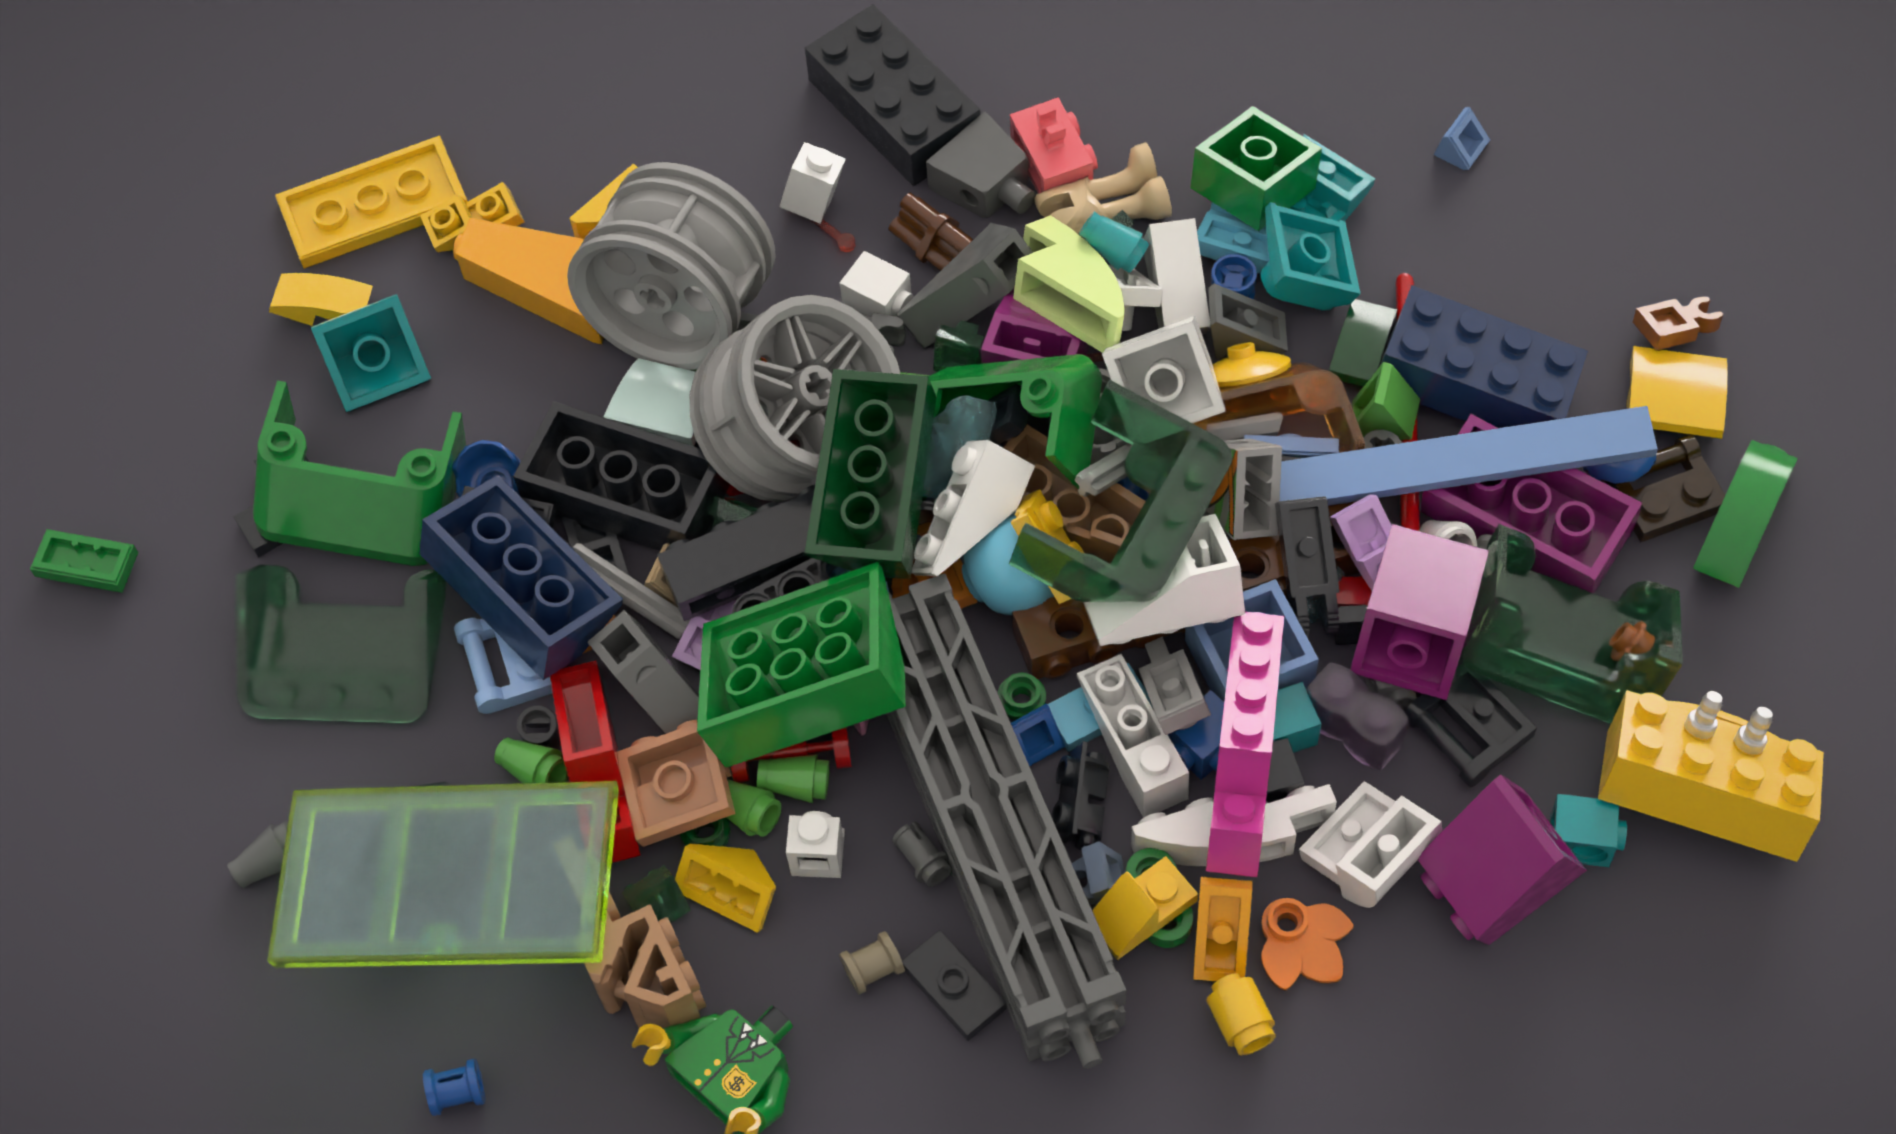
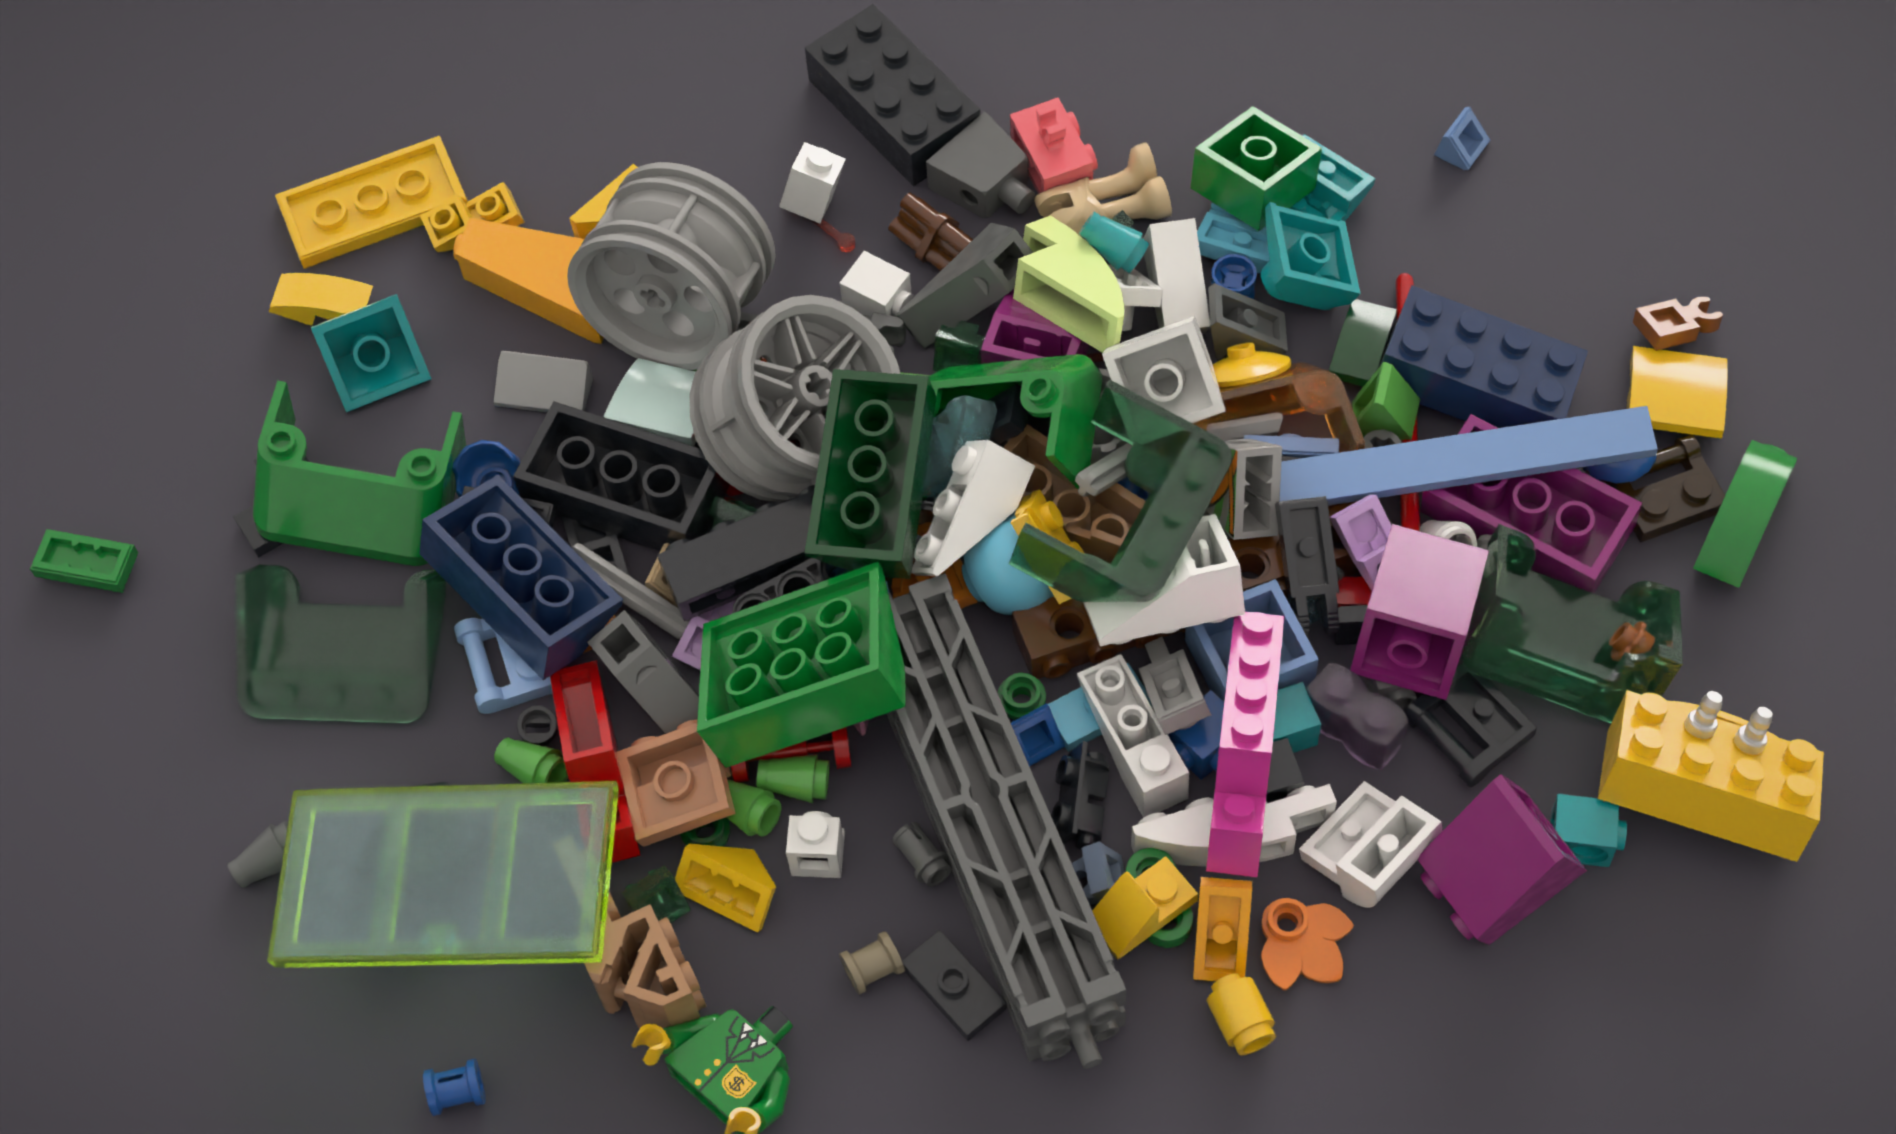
(538, 380): none -> light grey slope

